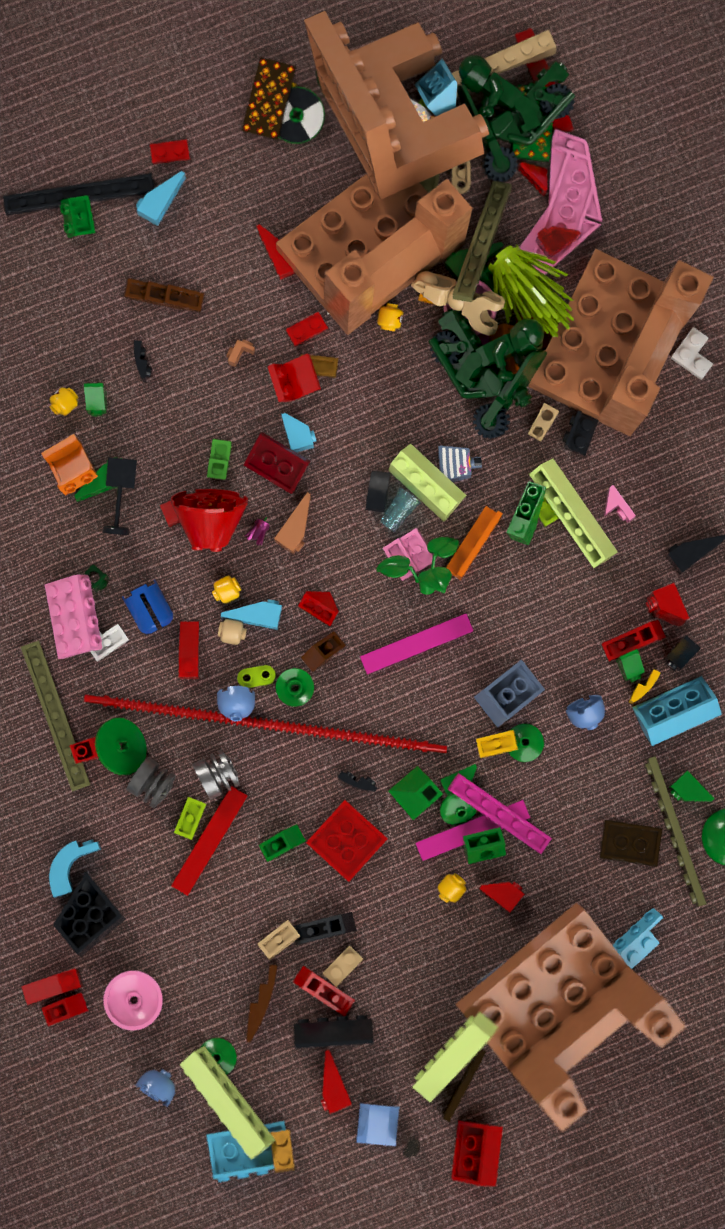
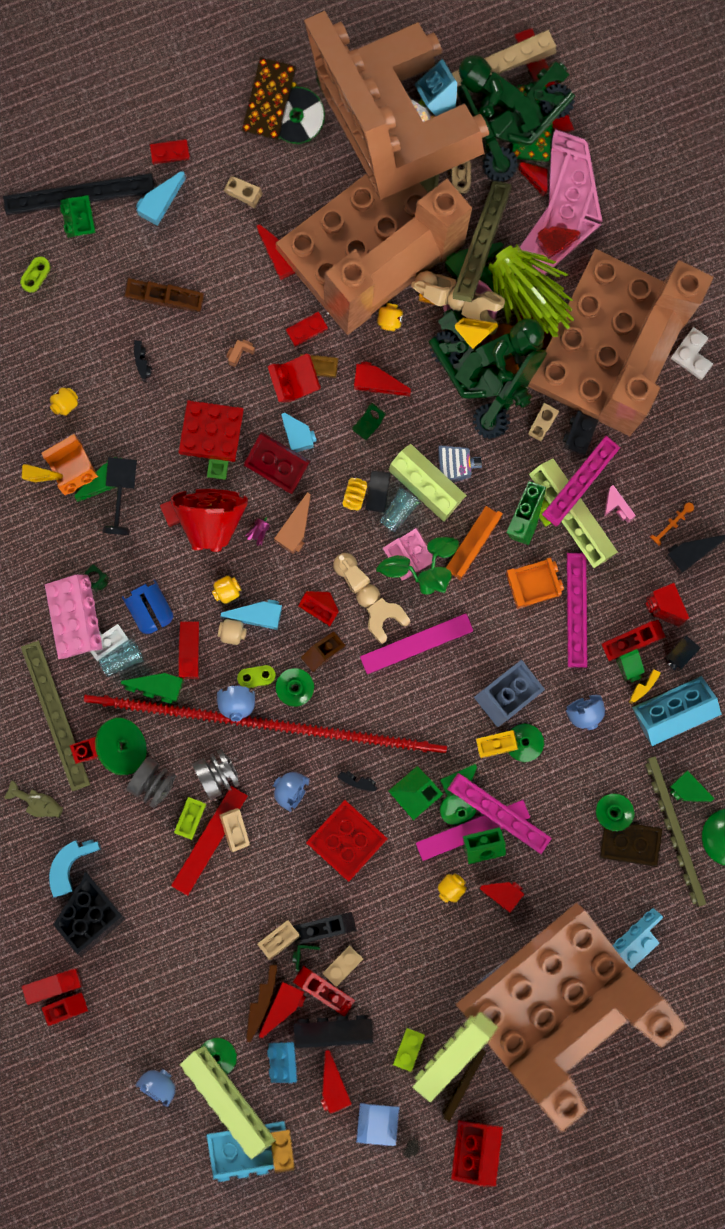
(33, 274): none -> lime plate
(38, 474): none -> yellow slope
(39, 804): none -> olive animal
(95, 399): green slope -> none
(118, 1000): bright pink dish -> none
(122, 658): none -> clear light blue plant
(160, 685): none -> green slope
(211, 431): none -> red plate
(234, 830): none -> tan plate
(243, 191): none -> tan leg
(282, 843): green slope -> none
(282, 1062): none -> dark azure plate
(284, 1005): none -> red slope
(290, 789): none -> medium blue cylinder
(296, 955): none -> dark green bracket
(354, 494): none -> yellow gear
(368, 423): none -> dark green bracket
(369, 596): none -> tan piece
(374, 379): none -> red slope
(408, 1049): none -> lime plate
(474, 330): none -> yellow slope
(534, 583): none -> orange panel
(576, 610): none -> dark pink tile
(581, 481): none -> dark pink tile
(618, 804): none -> green dish
(688, 508): none -> orange piece

